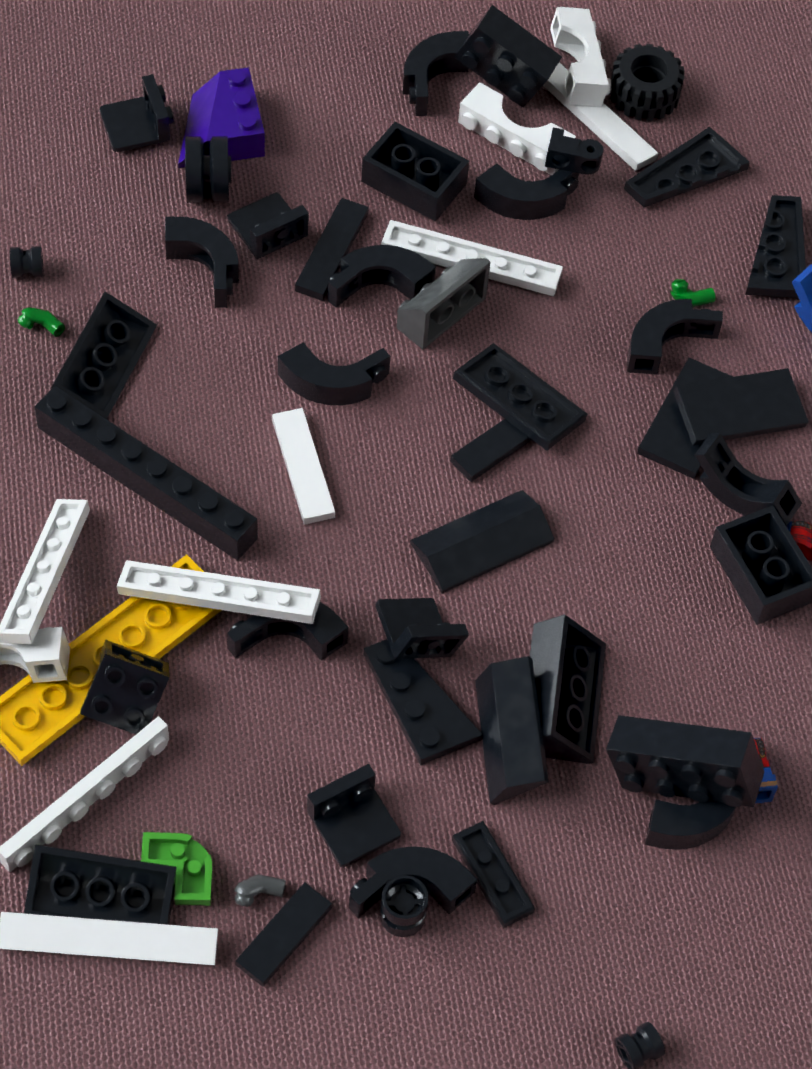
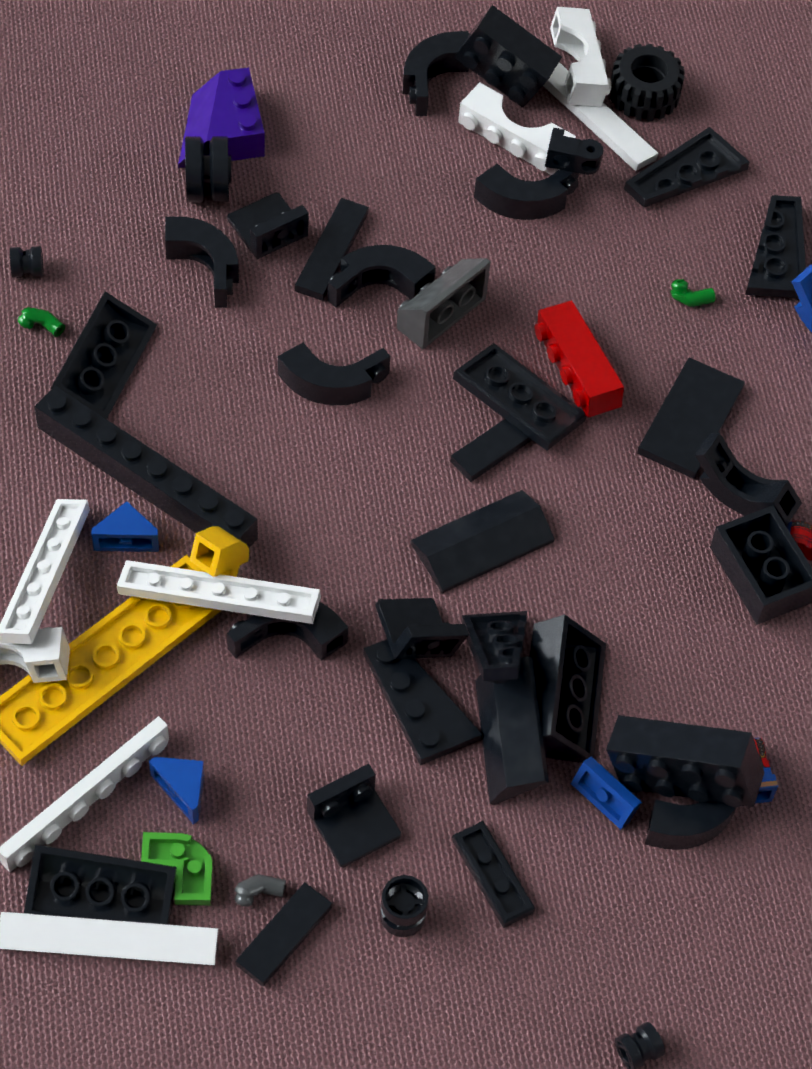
(125, 531): none -> blue slope
(125, 688): black bracket -> none
(138, 120): black bracket -> none
(181, 782): none -> blue slope
(218, 552): none -> yellow brick
(303, 466): white tile -> none
(415, 171): black brick -> none
(441, 874): black arch -> none
(449, 250): white plate -> none
(497, 643): none -> black wing
(579, 359): none -> red brick
(606, 792): none -> blue plate
(665, 323): black arch -> none
(741, 406): black tile -> none

